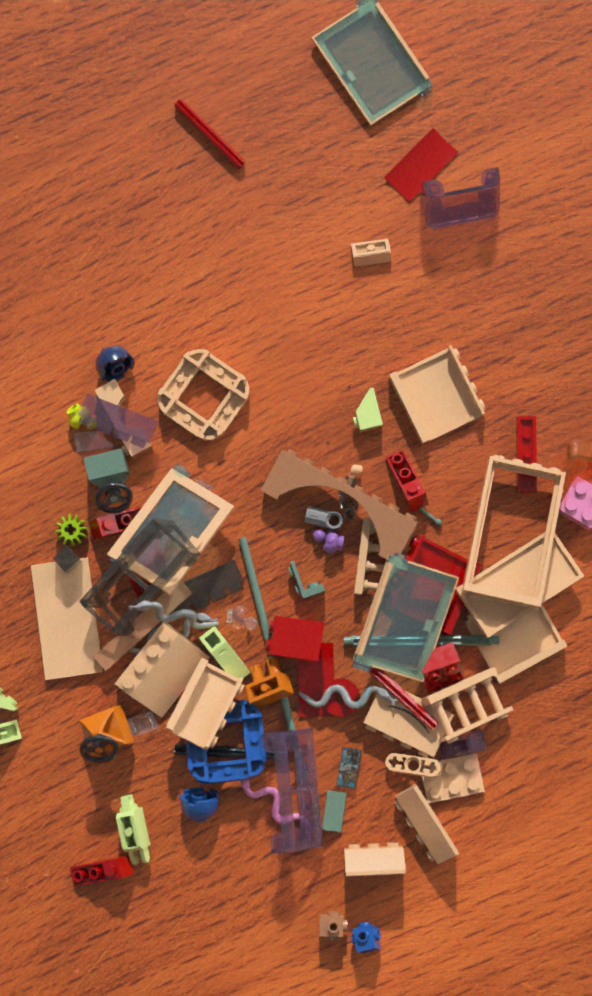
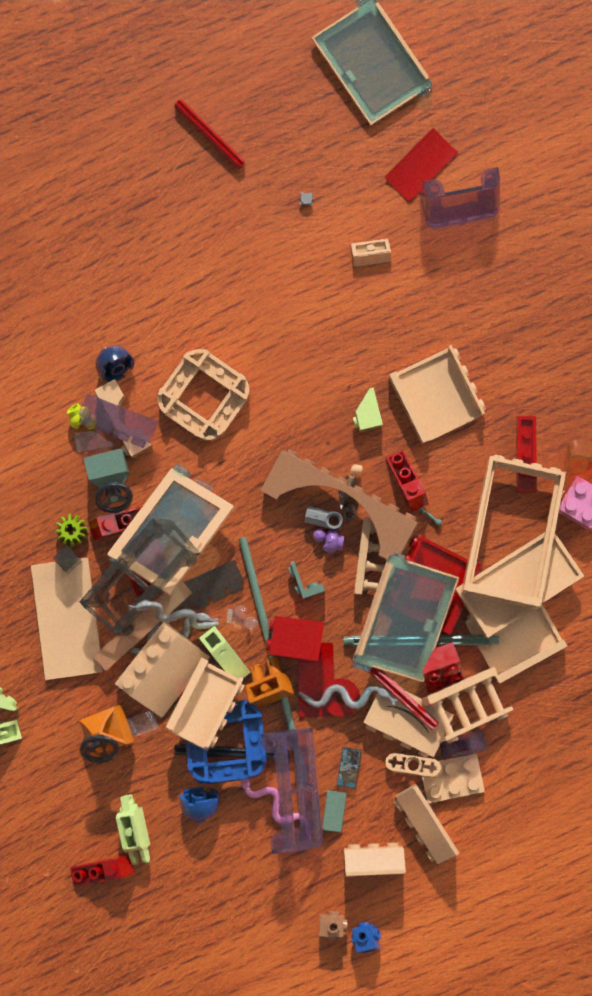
(306, 199): none -> light grey piece

